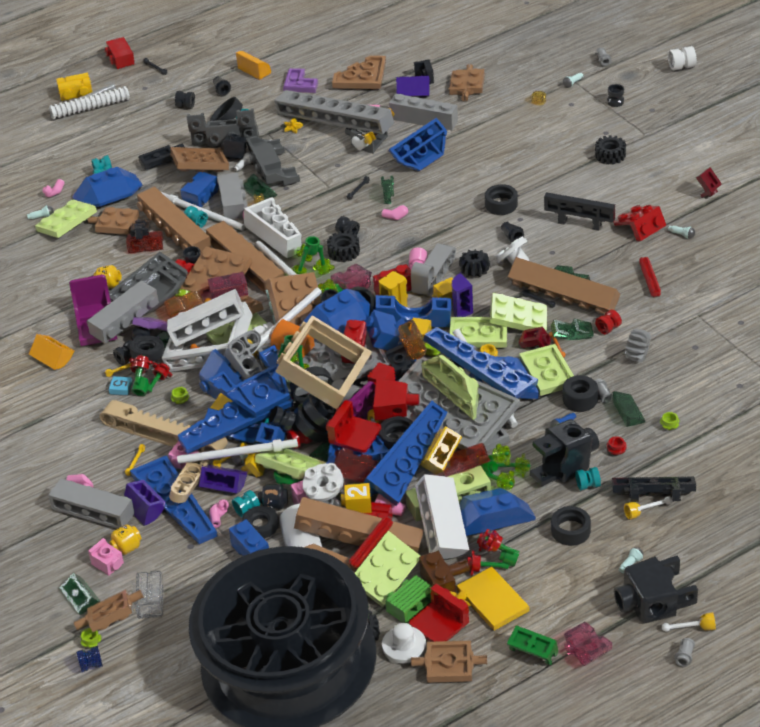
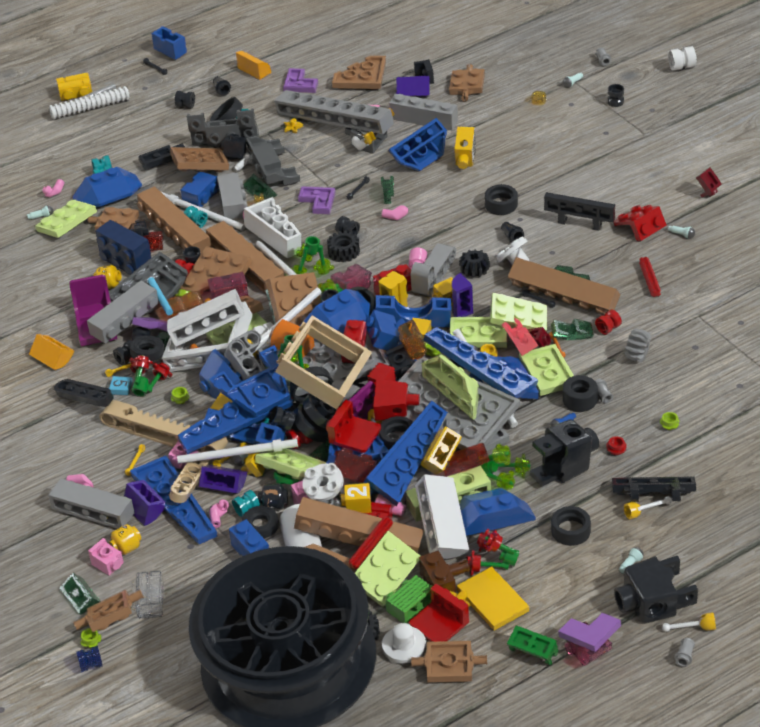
(84, 392): none -> black plate
(119, 53): red brick -> none
(122, 247): none -> dark blue brick
(164, 303): none -> medium azure bar
(169, 43): none -> blue brick
(320, 196): none -> medium lavender tile
(465, 155): none -> yellow torso
(520, 337): none -> coral hinge
(588, 478): teal wheel -> none
(591, 635): none -> medium lavender tile
(610, 149): black tyre -> none
(627, 409): clear green slope -> none

